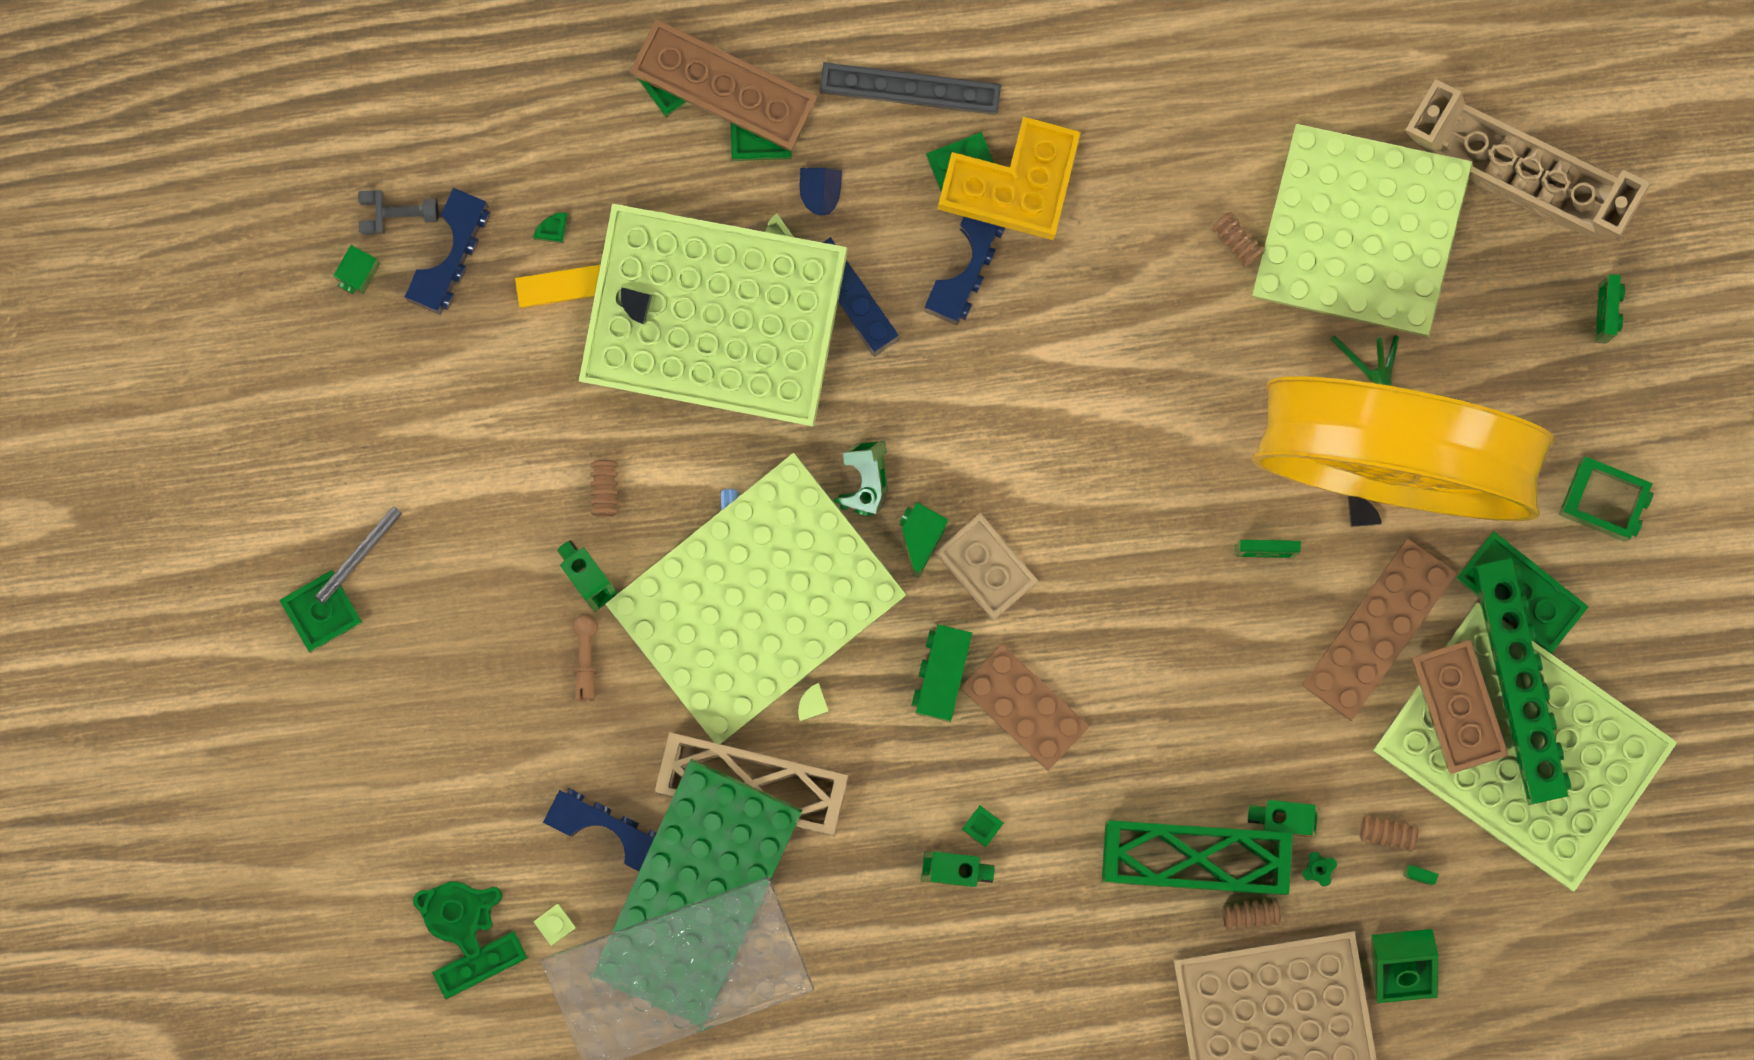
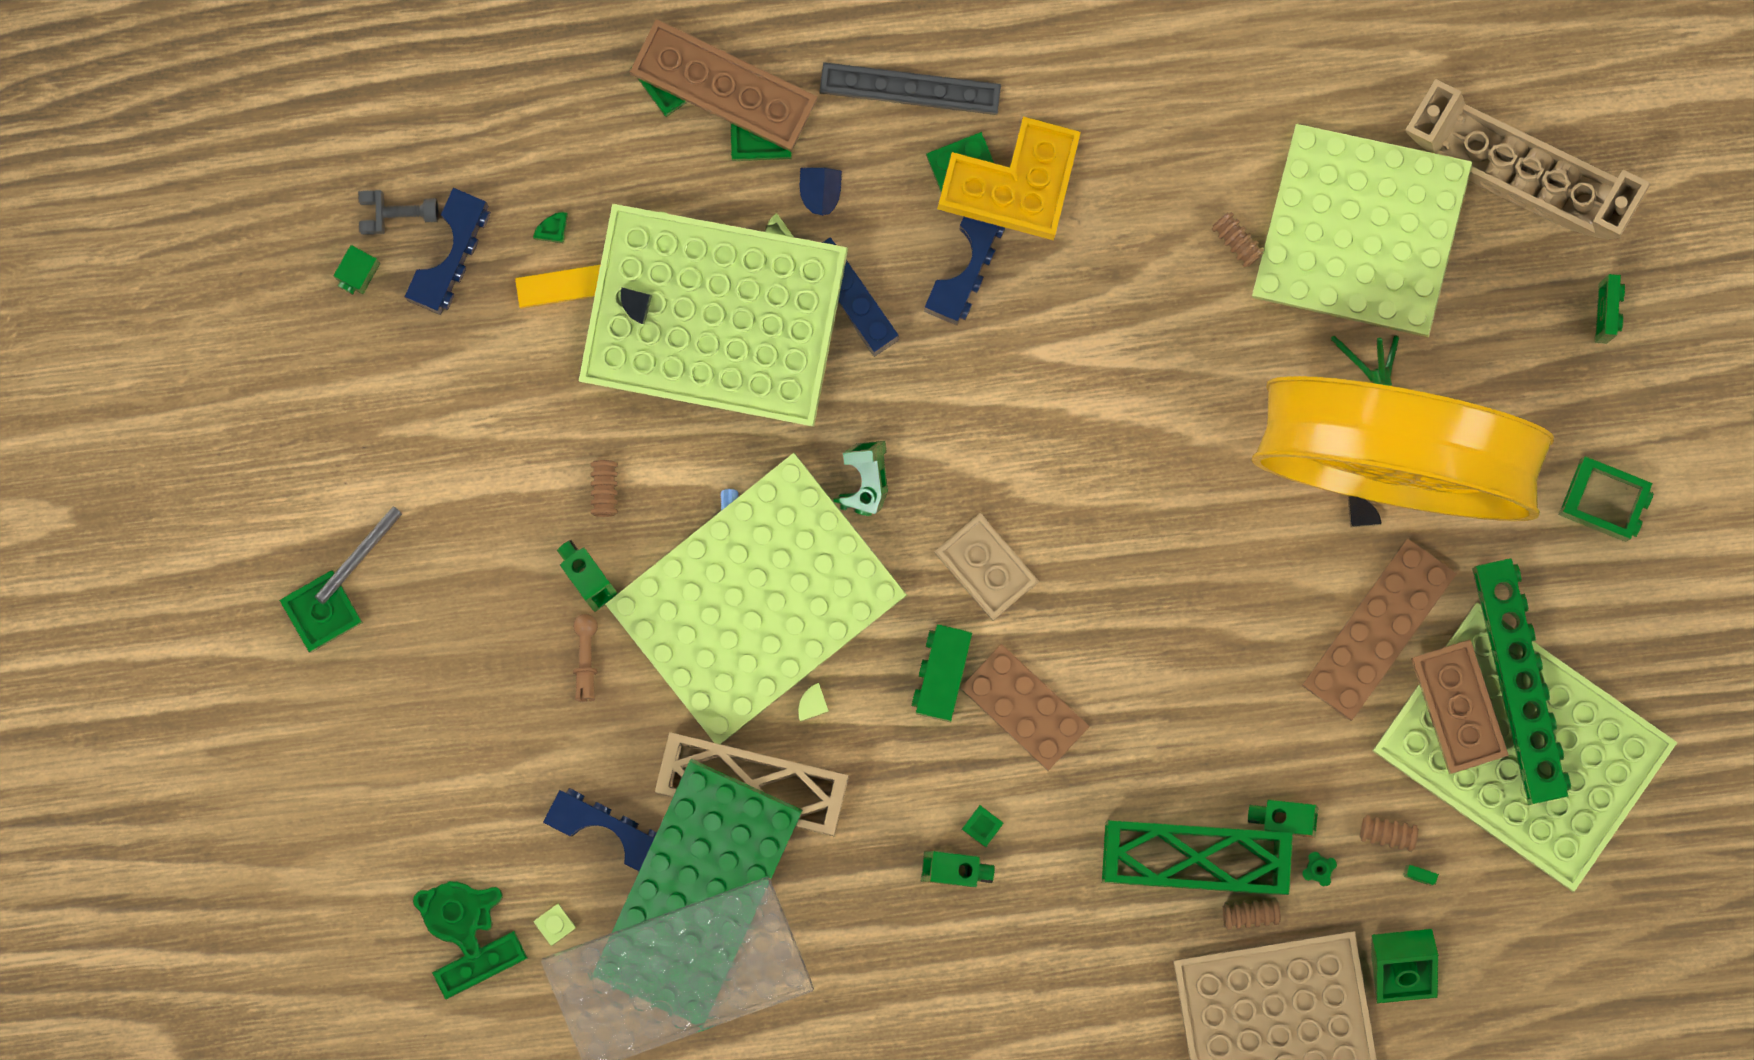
(921, 534): green slope -> none
(1267, 548): green tile -> none
(1551, 606): green plate -> none

